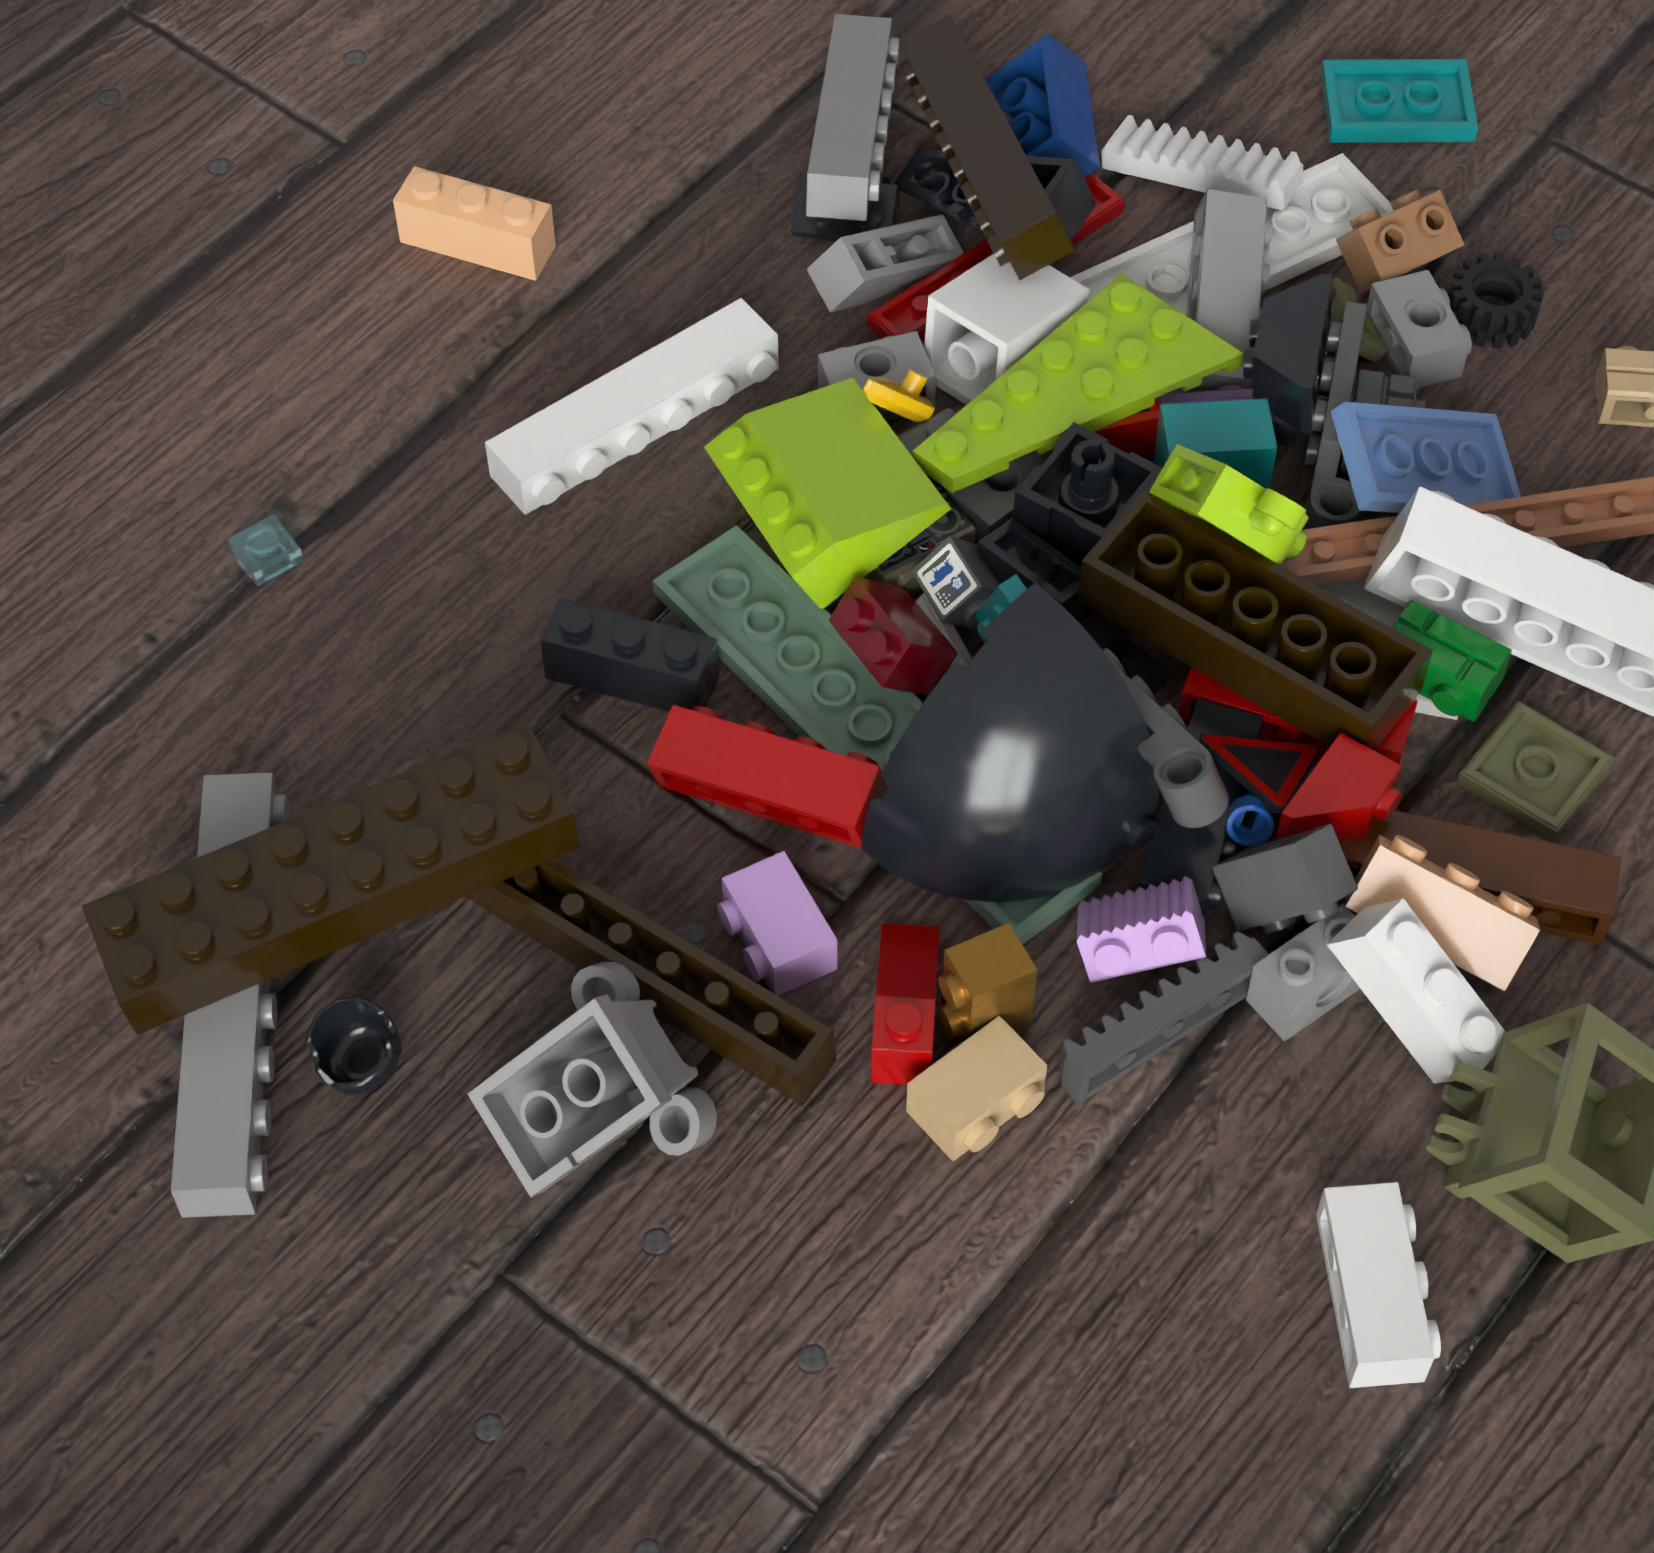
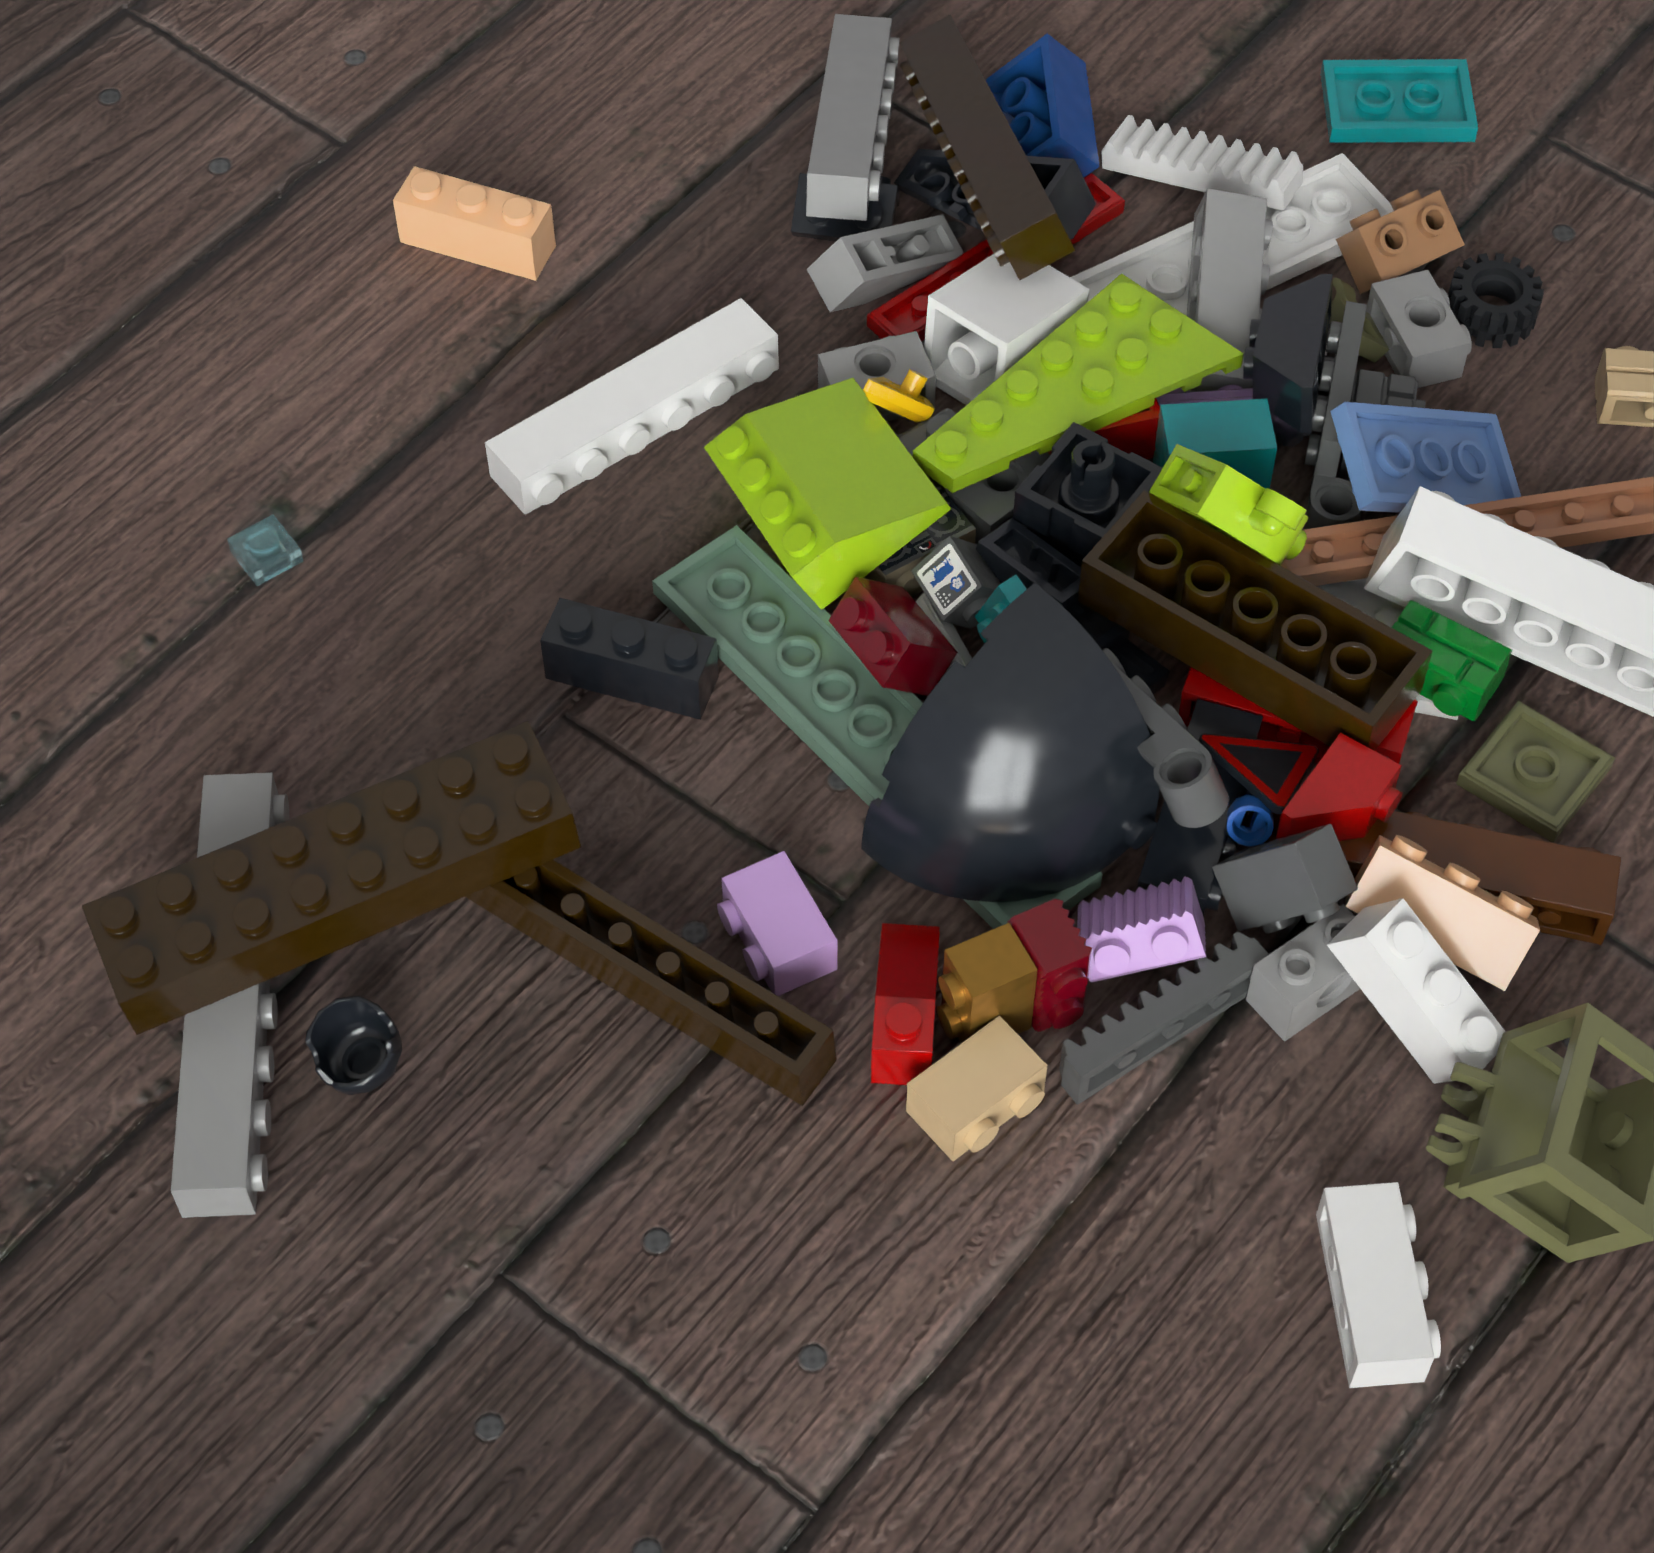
(593, 1085): light grey piece -> none
(766, 774): red brick -> none
(1060, 963): none -> dark red brick

